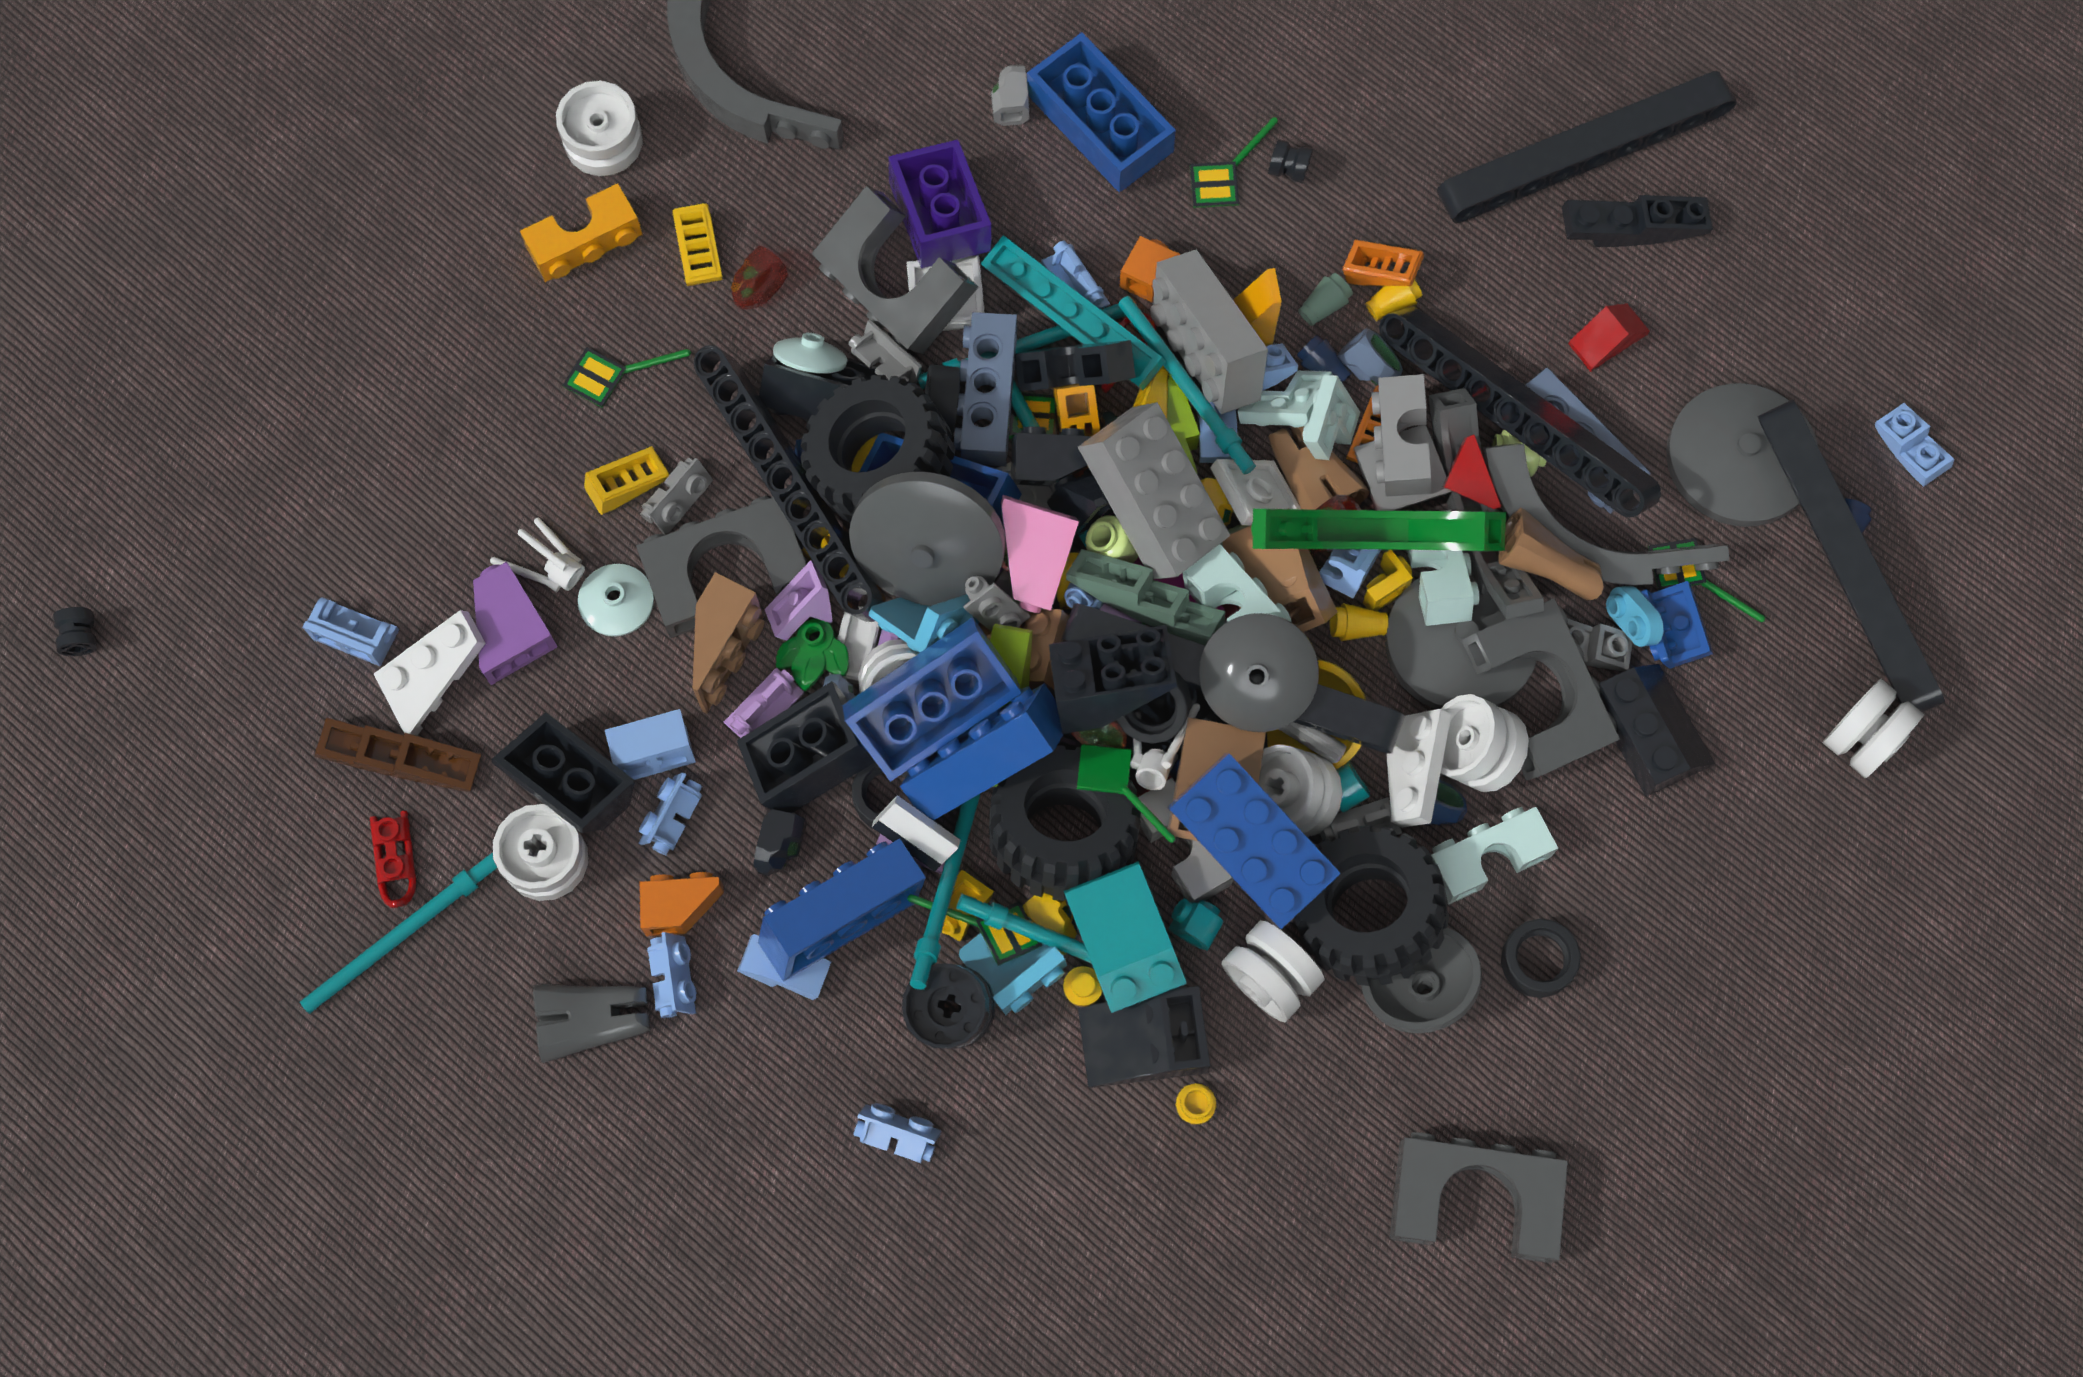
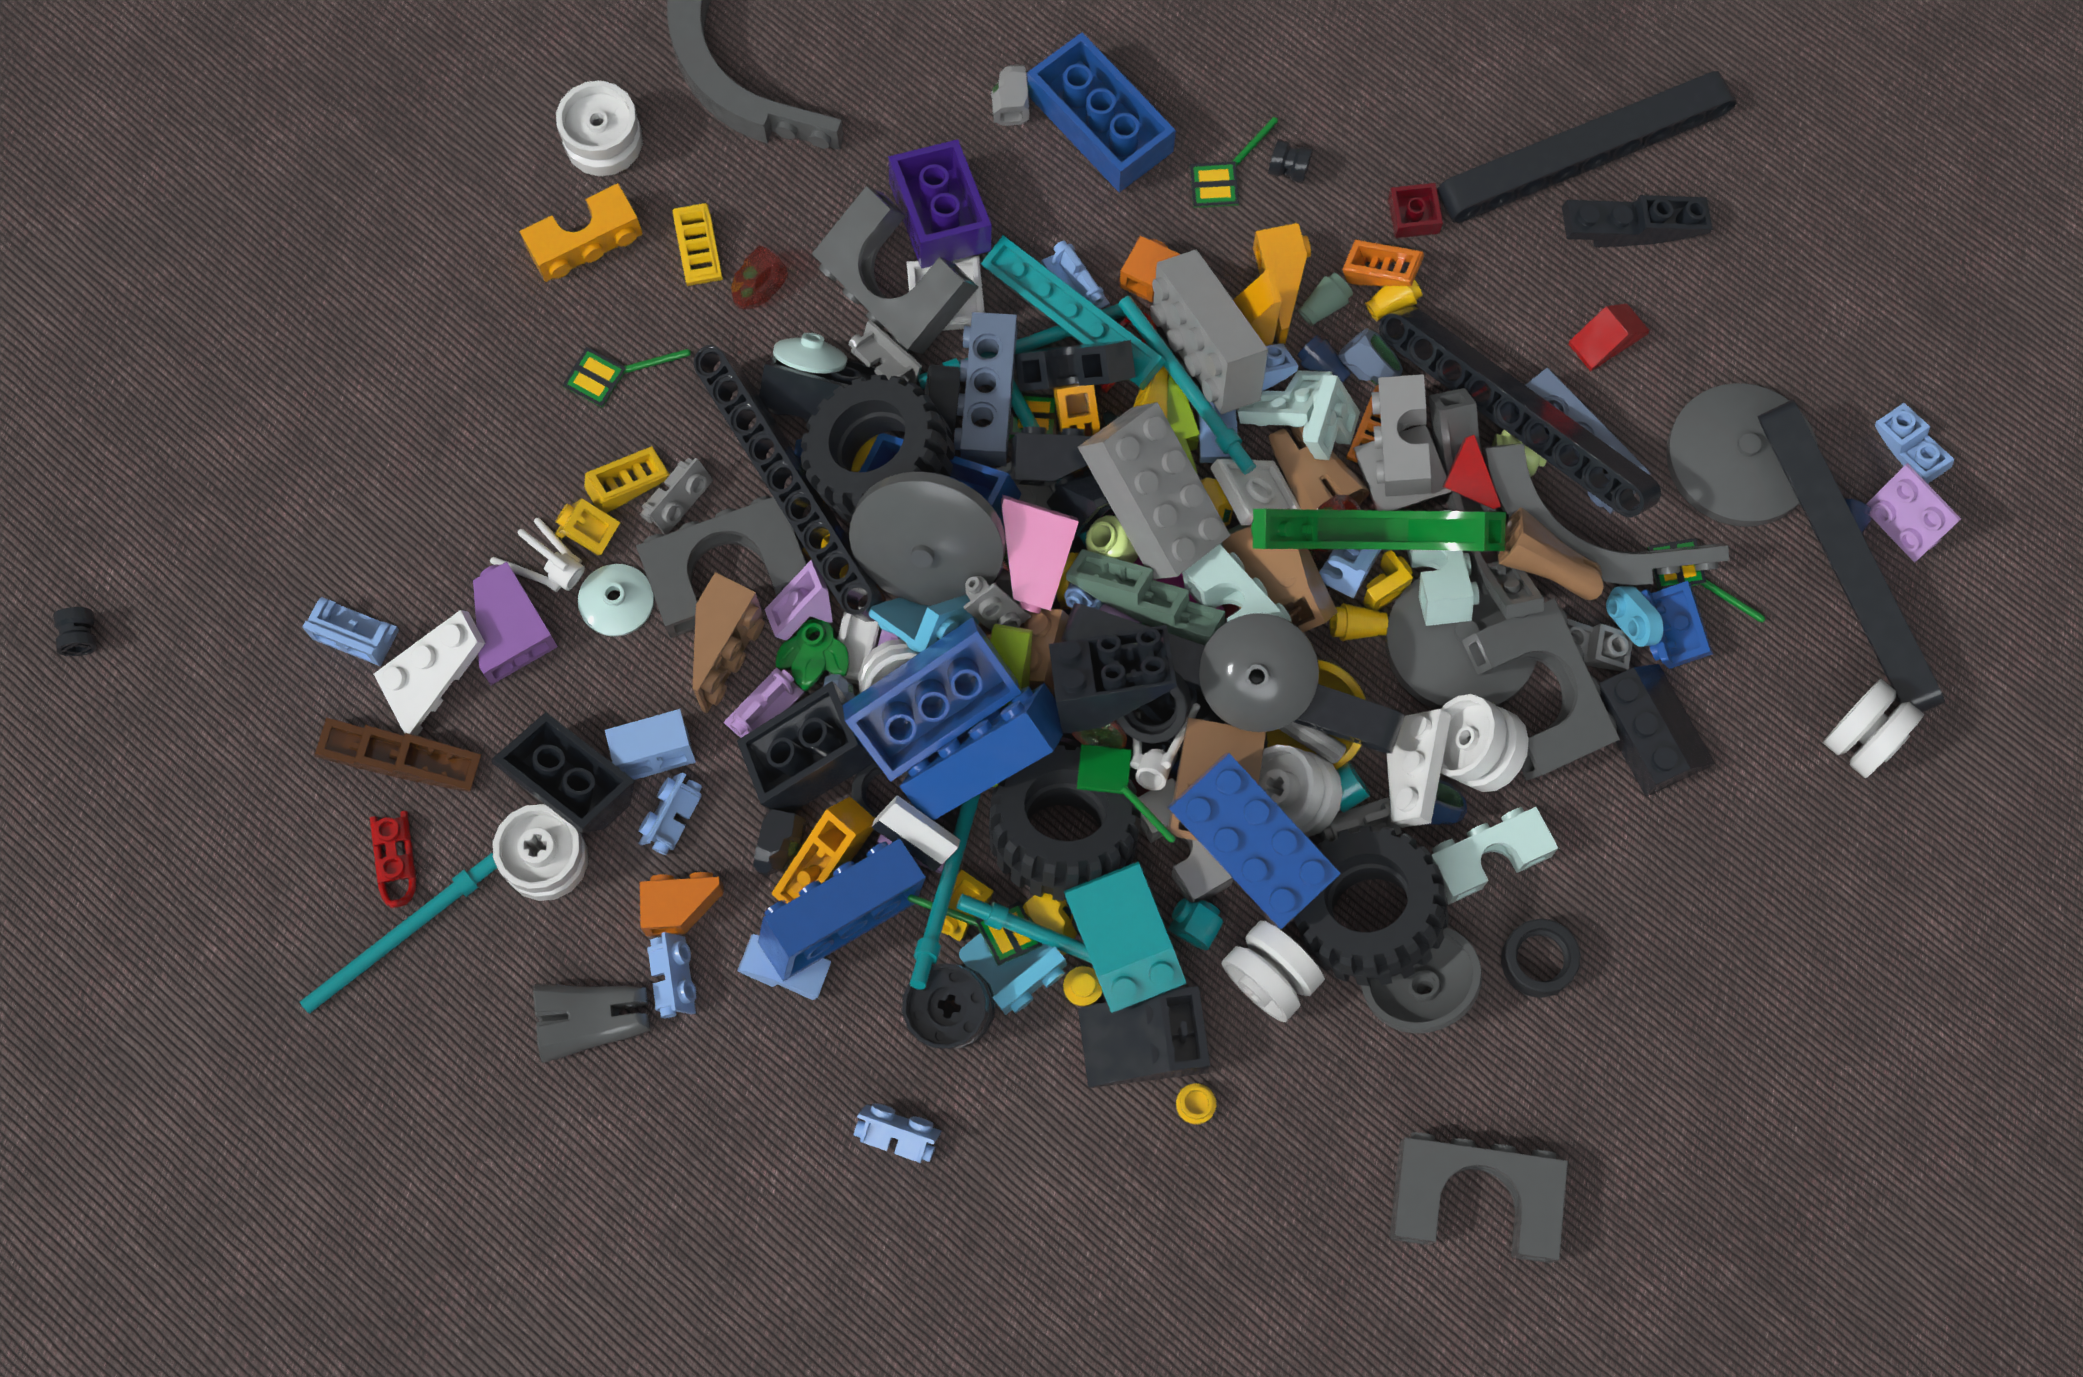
(586, 525): none -> yellow bracket
(831, 844): none -> light orange slope
(1287, 253): none -> light orange slope
(1415, 210): none -> dark red piece
(1912, 513): none -> lavender hinge

